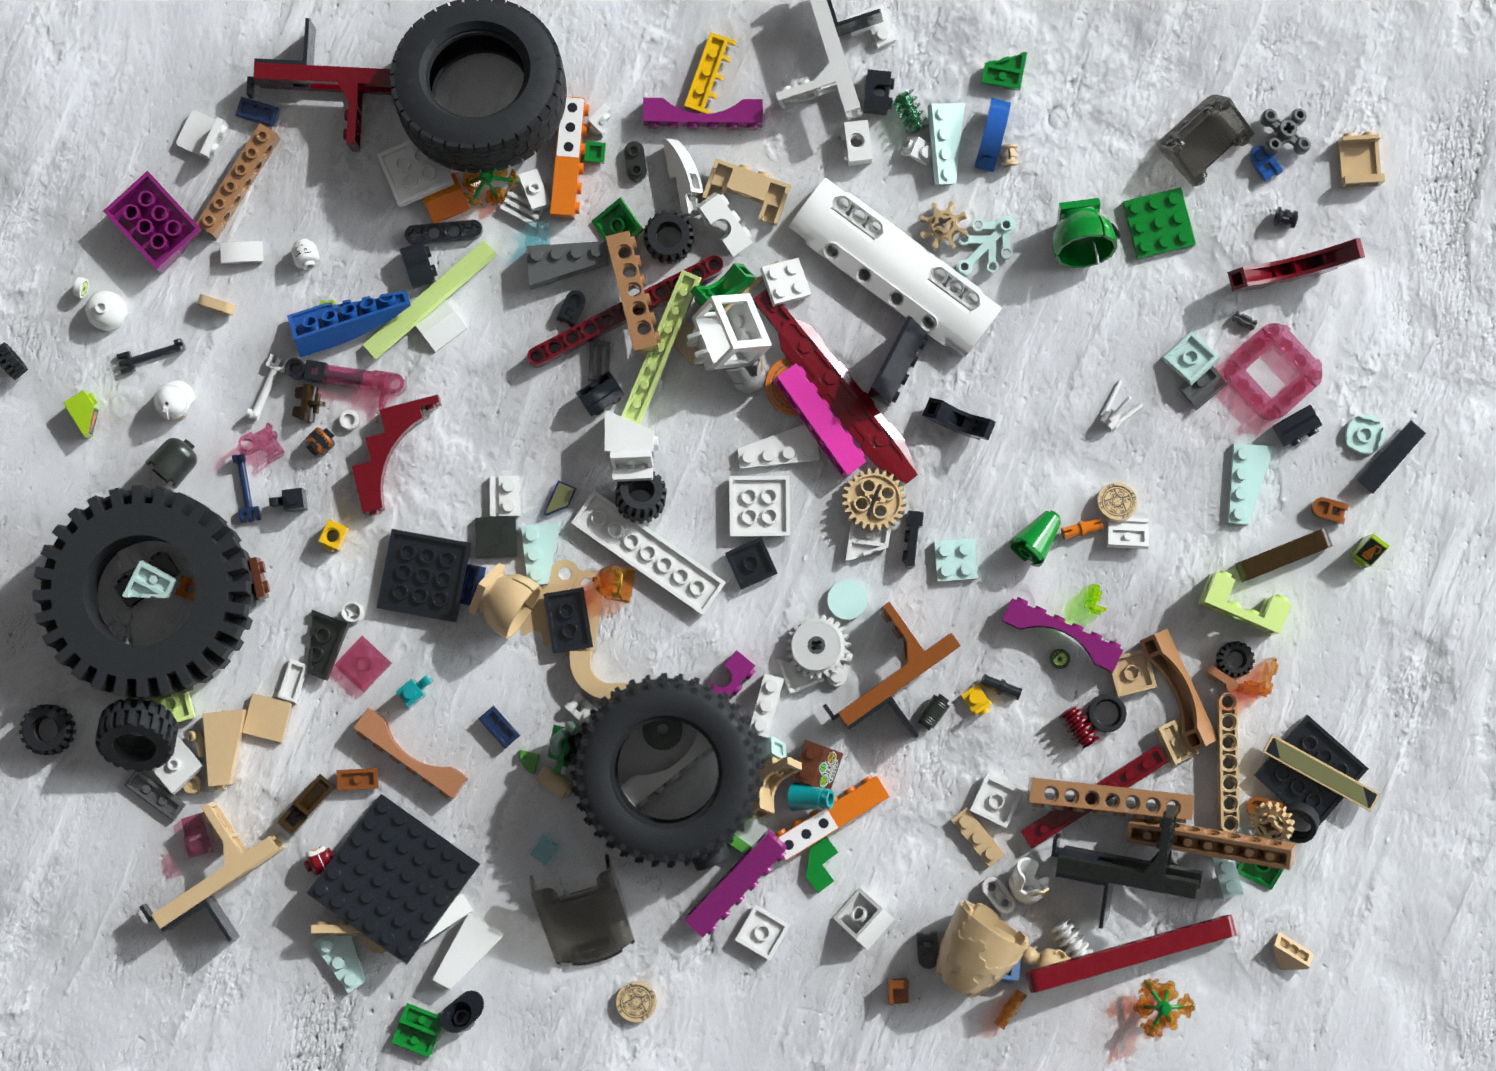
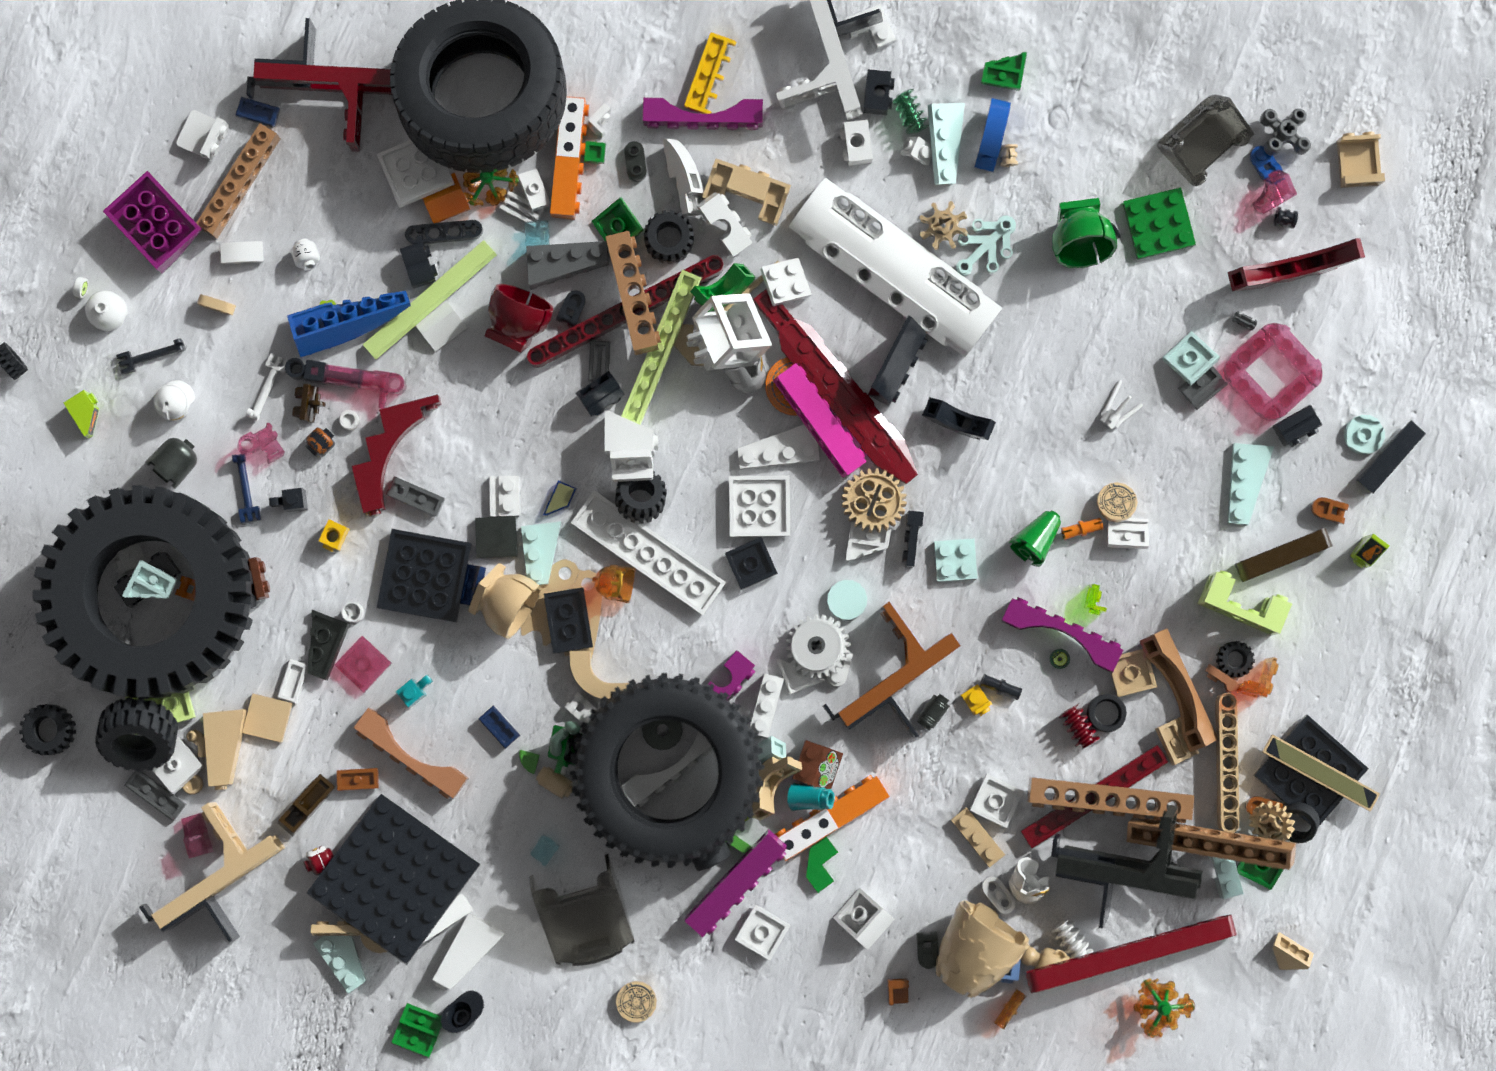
(416, 496): none -> dark grey plate
(514, 321): none -> dark red plate
(1276, 190): none -> clear pink arch

